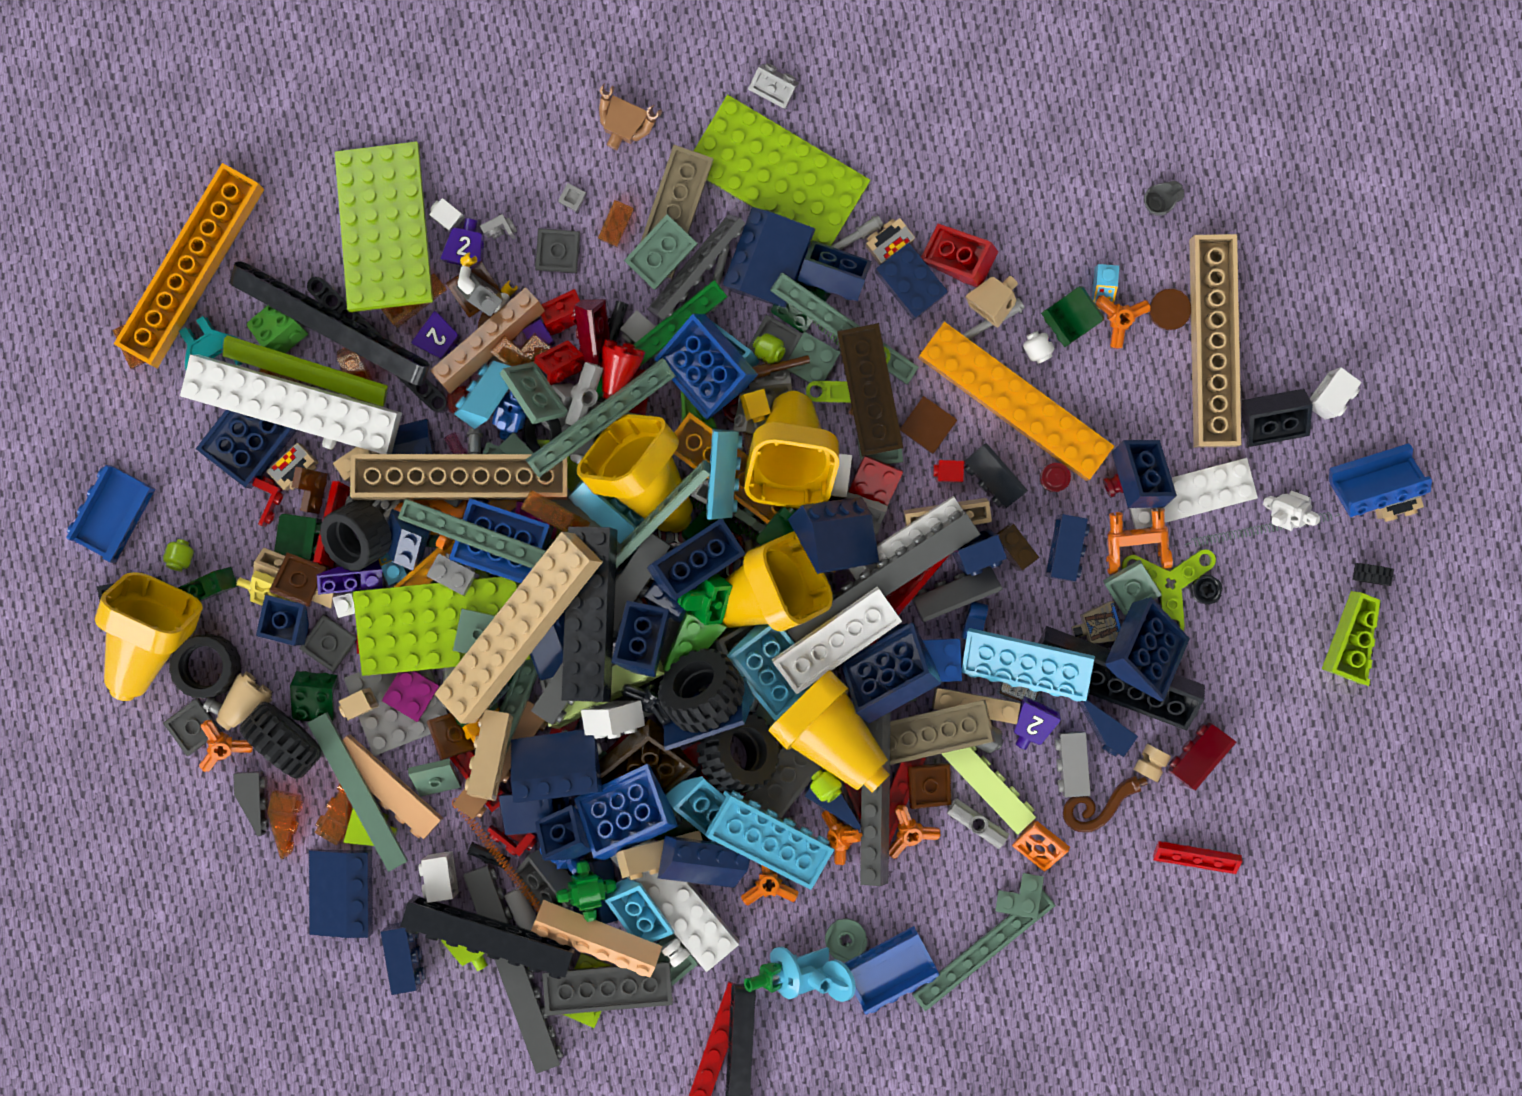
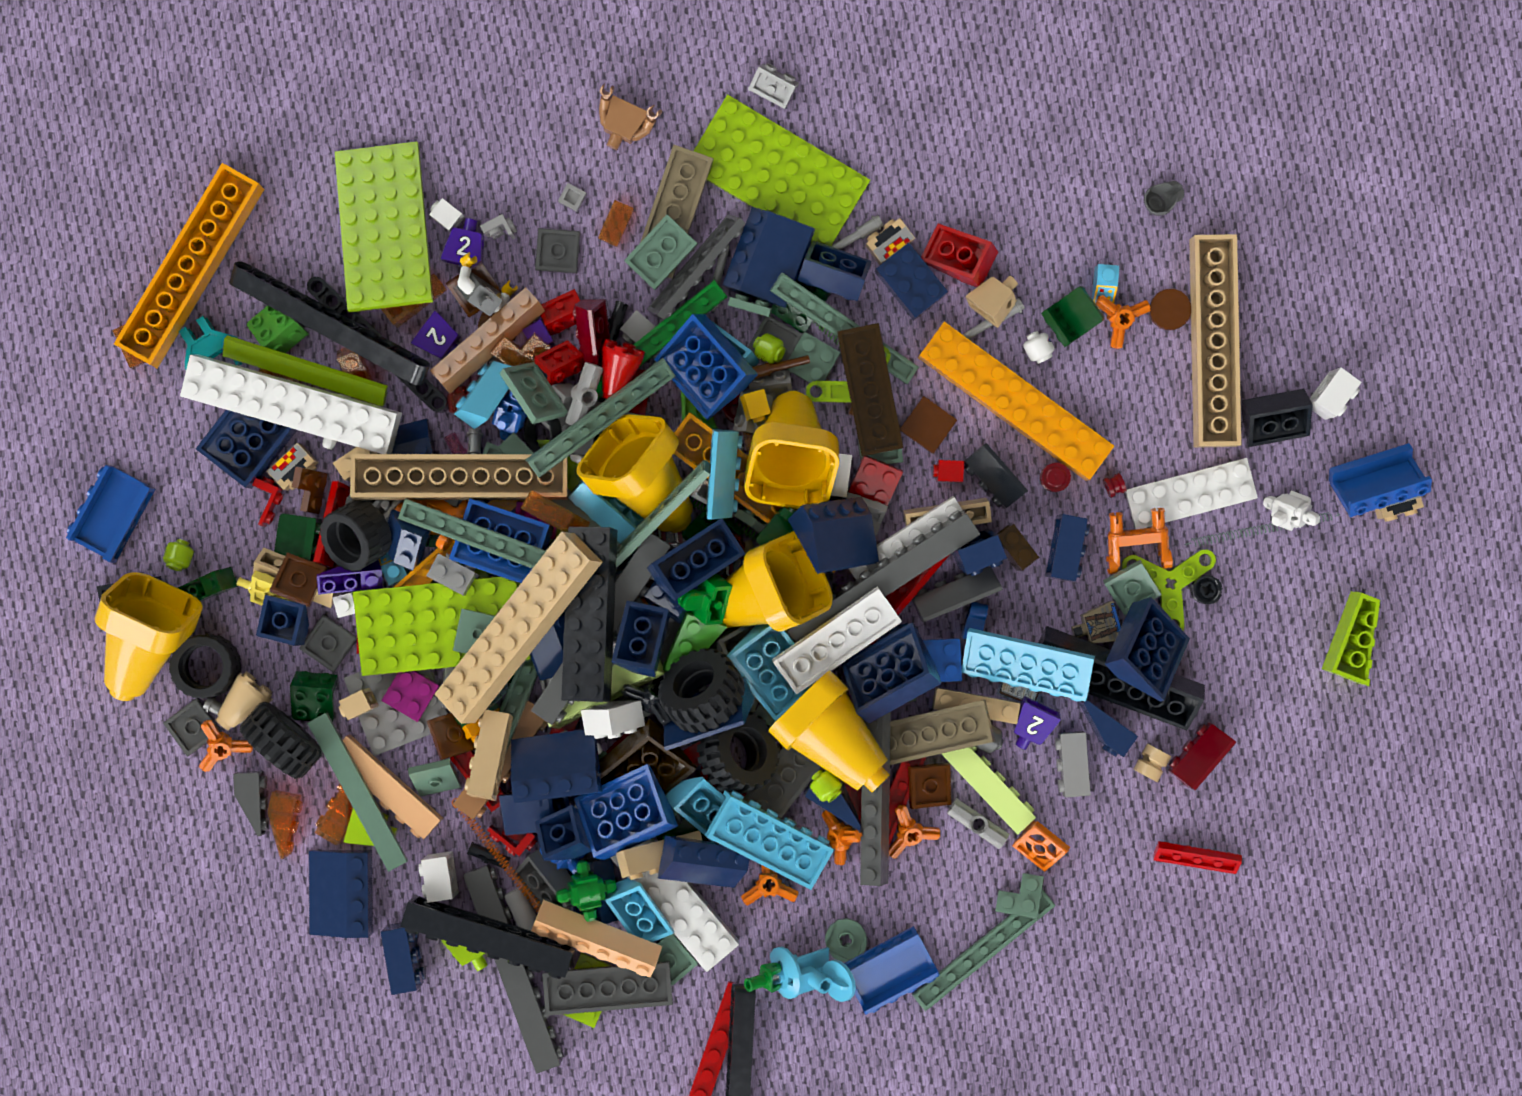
(675, 952): white wheel -> none
(758, 307): none -> sand green plate
(1124, 789): reddish brown plant -> none
(1144, 474): dark blue brick -> none
(1373, 574): black tyre -> none

